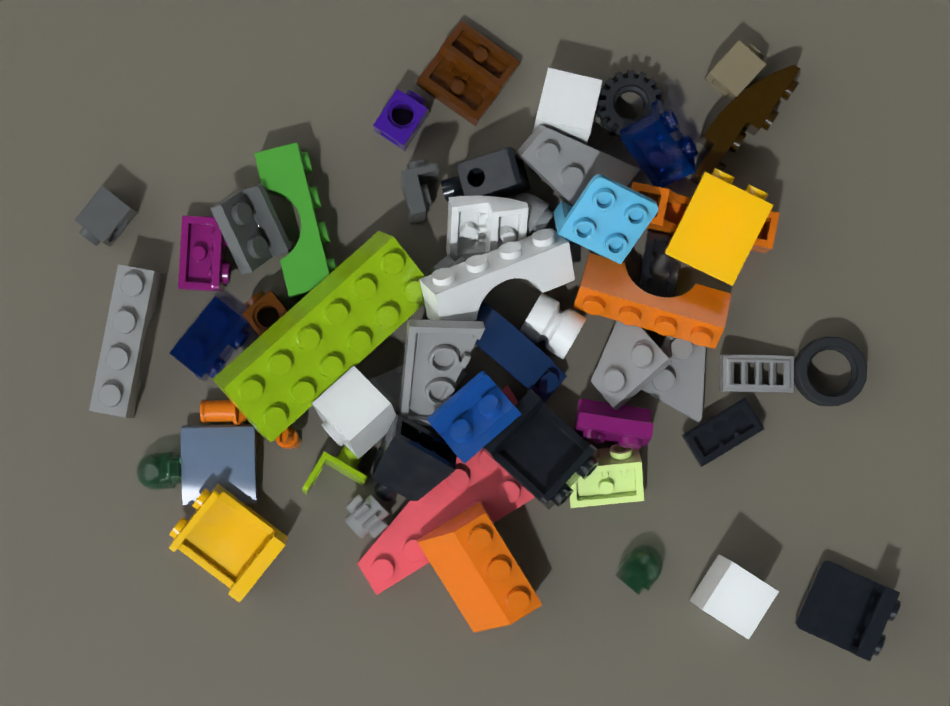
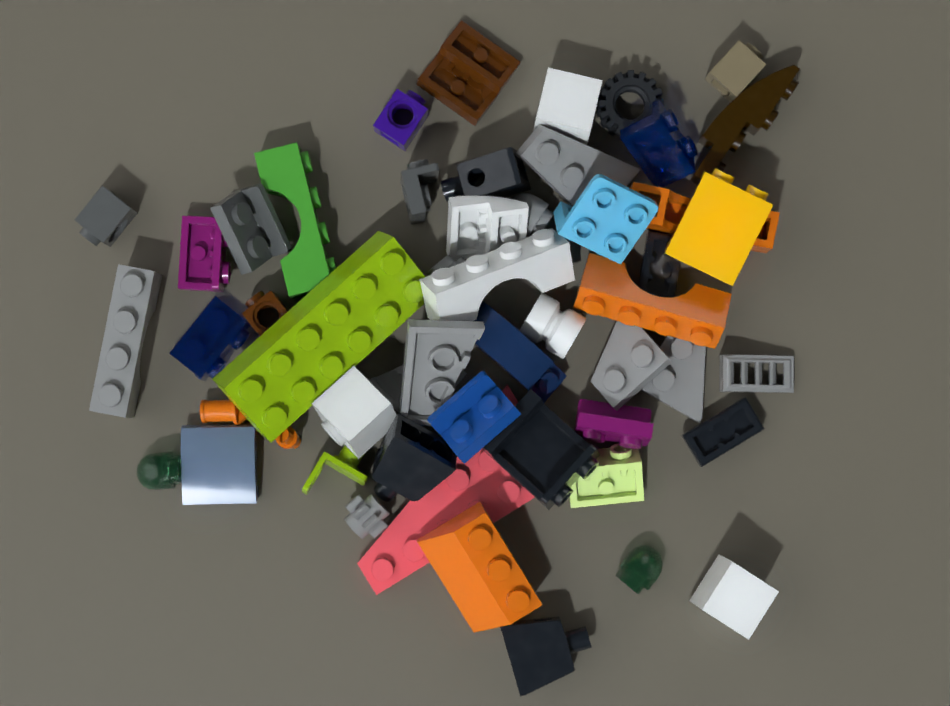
(228, 540): yellow panel -> none
(542, 651): none -> black torso
(848, 610): black bracket -> none
(855, 359): black tyre -> none

